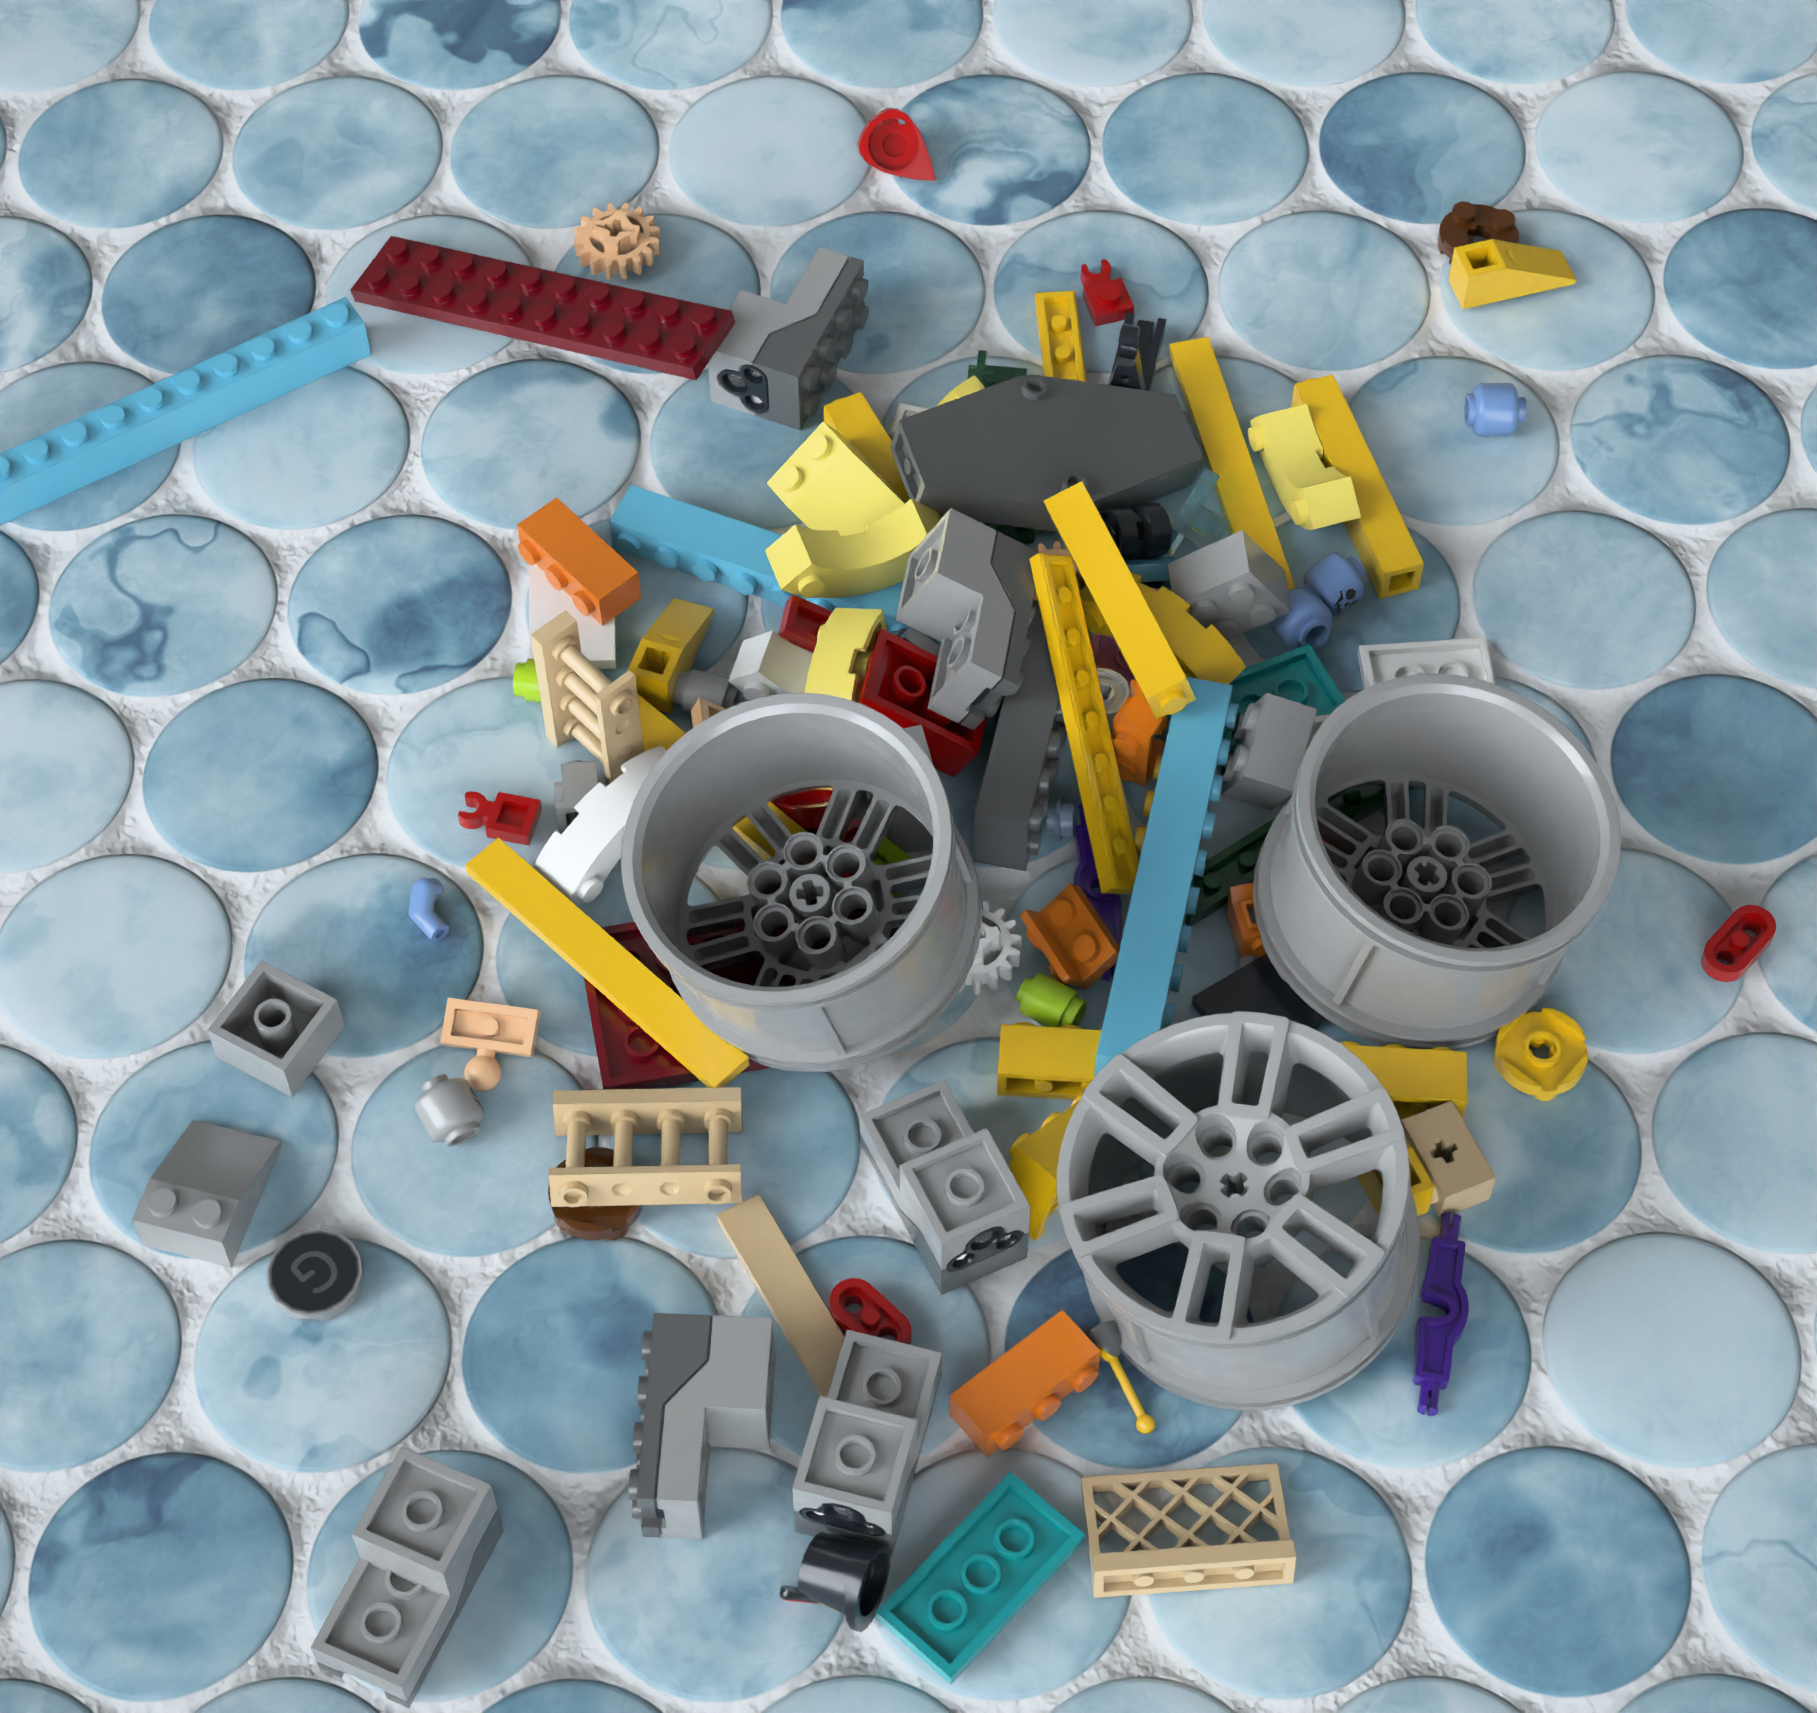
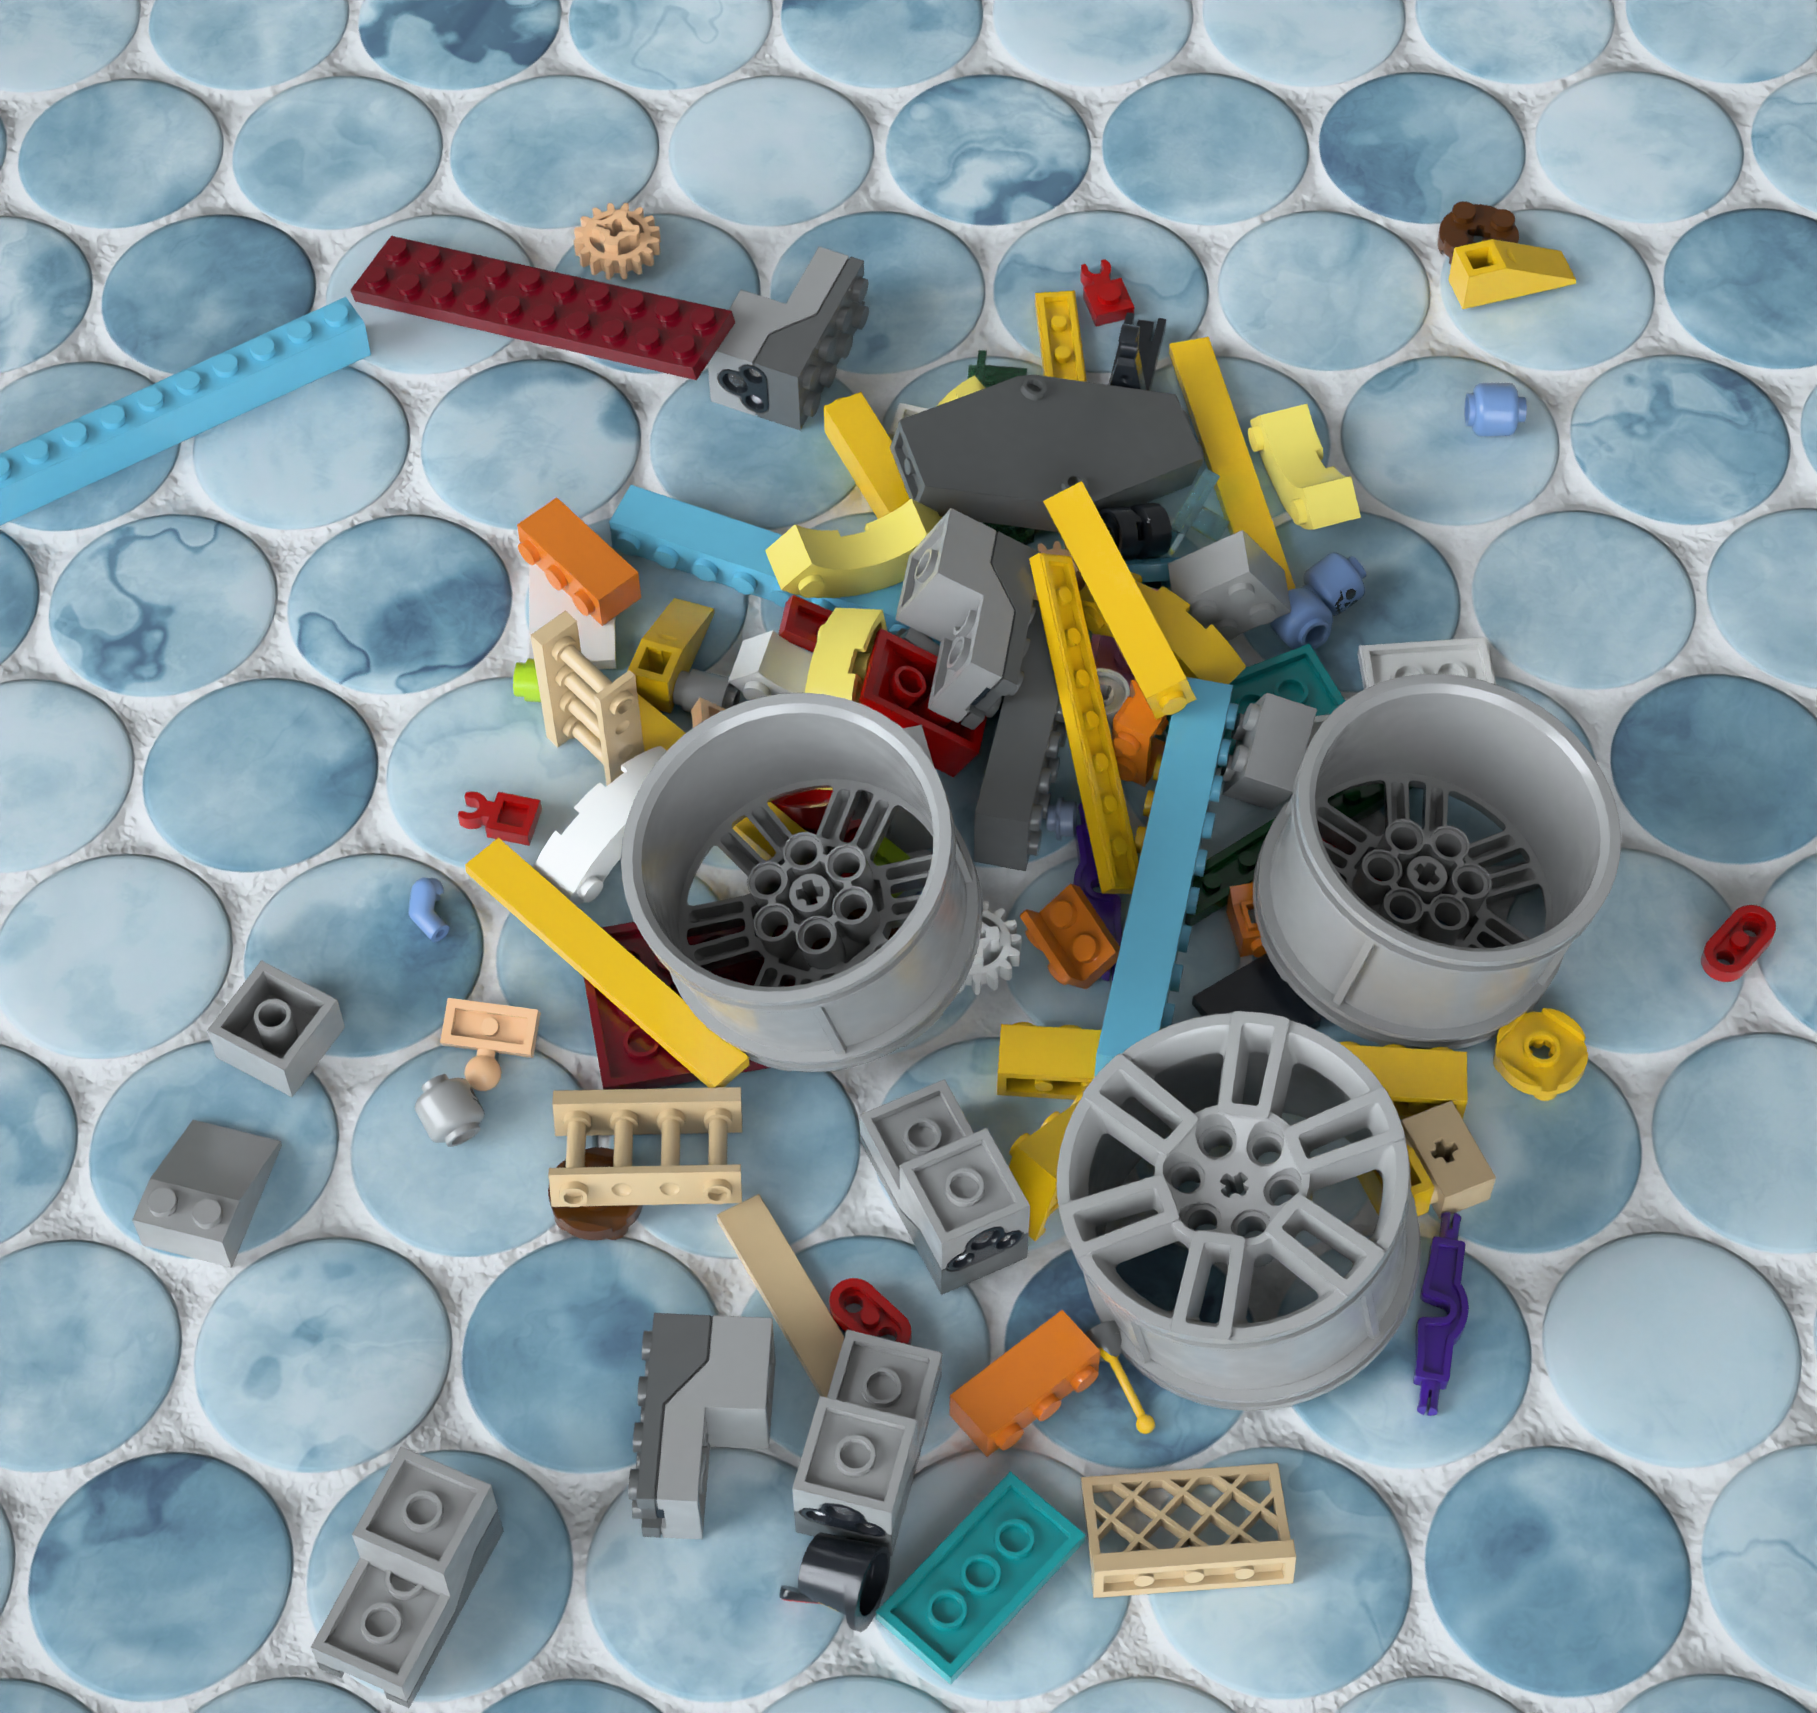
(315, 1275): black tile -> none
(577, 781): light grey brick -> none
(833, 485): light yellow slope -> none
(895, 146): red piece -> none
(1050, 1002): lime brick -> none
(1380, 532): yellow brick -> none

